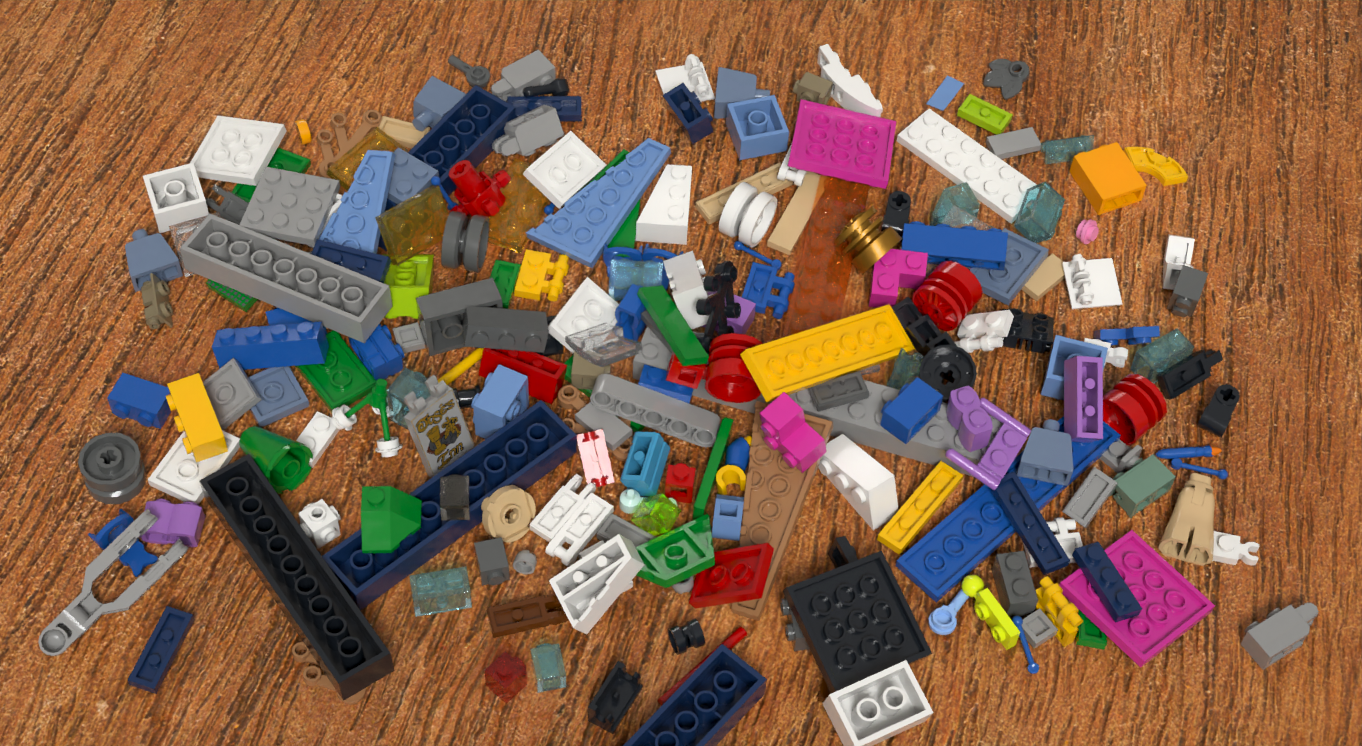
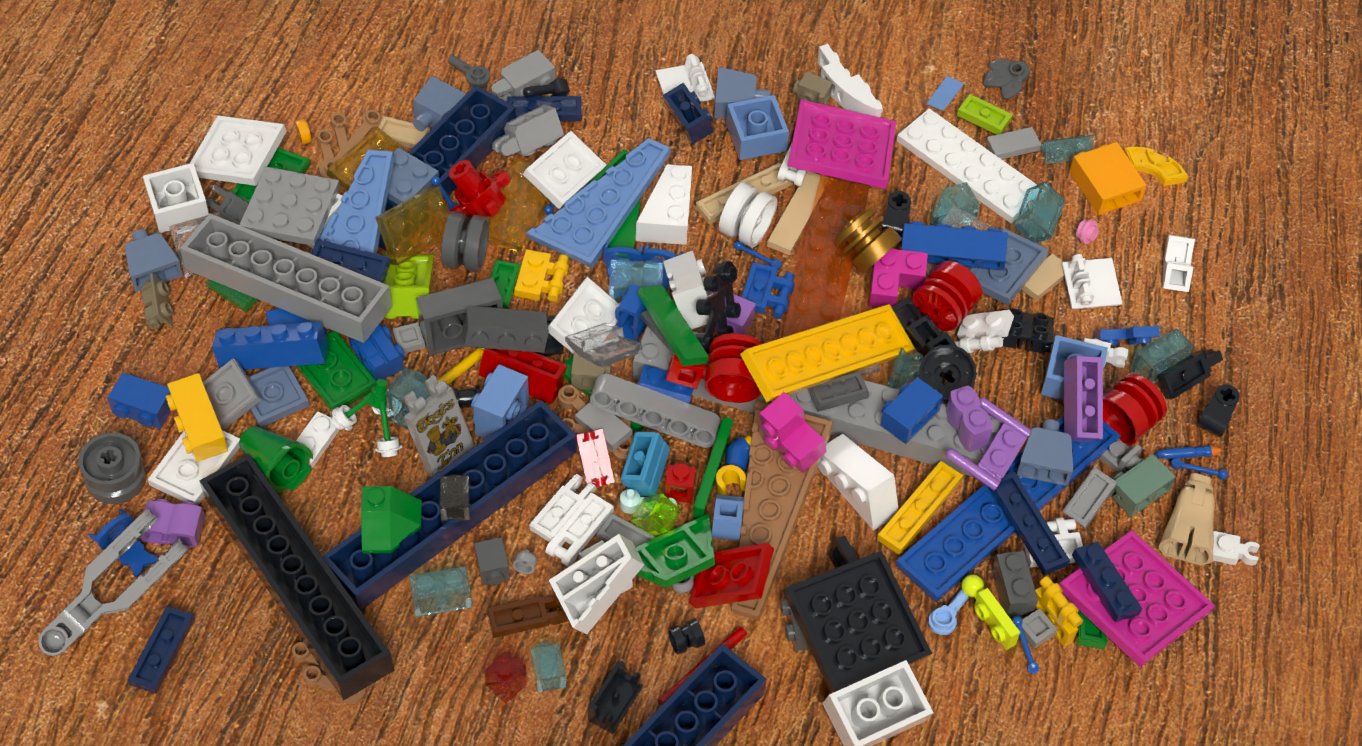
(320, 523): white brick -> none
(498, 504): tan plate -> none
(1187, 291): dark grey brick -> none
(1279, 633): light grey hinge -> none

